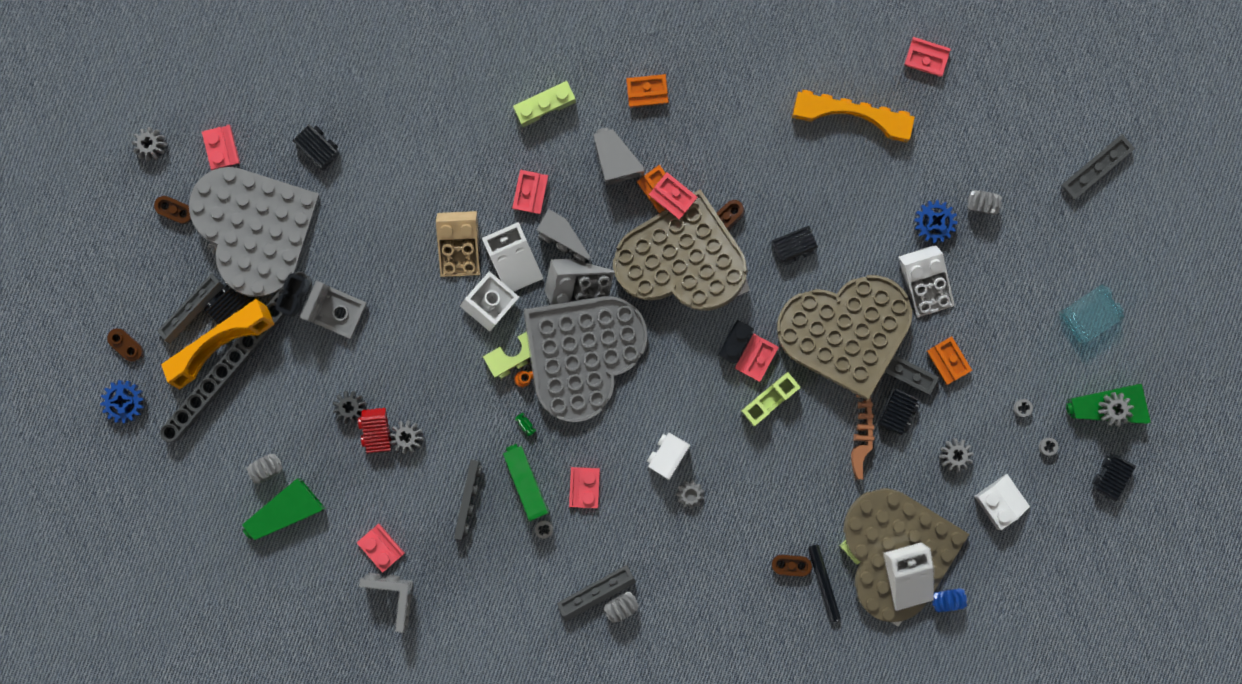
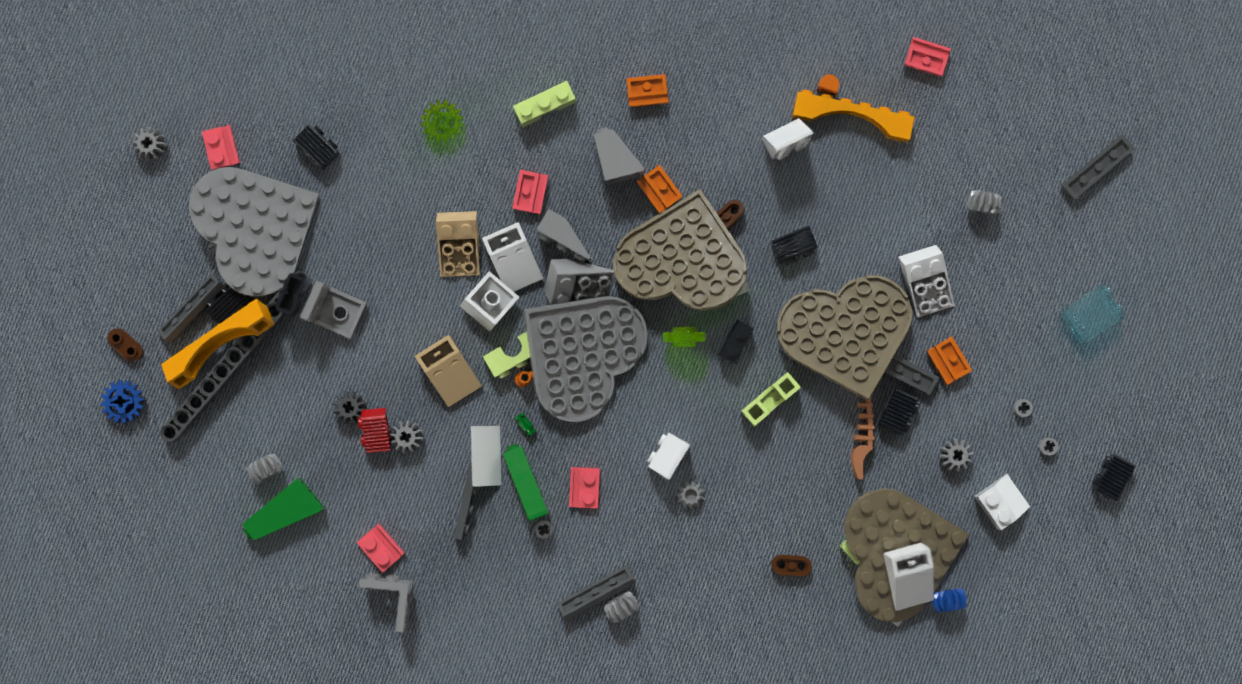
(174, 210): reddish brown plate -> none
(435, 126): none -> clear neon green gear
(448, 370): none -> tan slope
(486, 455): none -> white sticker
(673, 196): coral plate -> none
(684, 336): none -> clear neon green gear
(756, 357): coral plate -> none
(787, 138): none -> white slope
(824, 583): black axle -> none
(828, 84): none -> orange brick
(940, 227): blue gear -> none
(1087, 406): green slope -> none
(1110, 414): light grey gear -> none

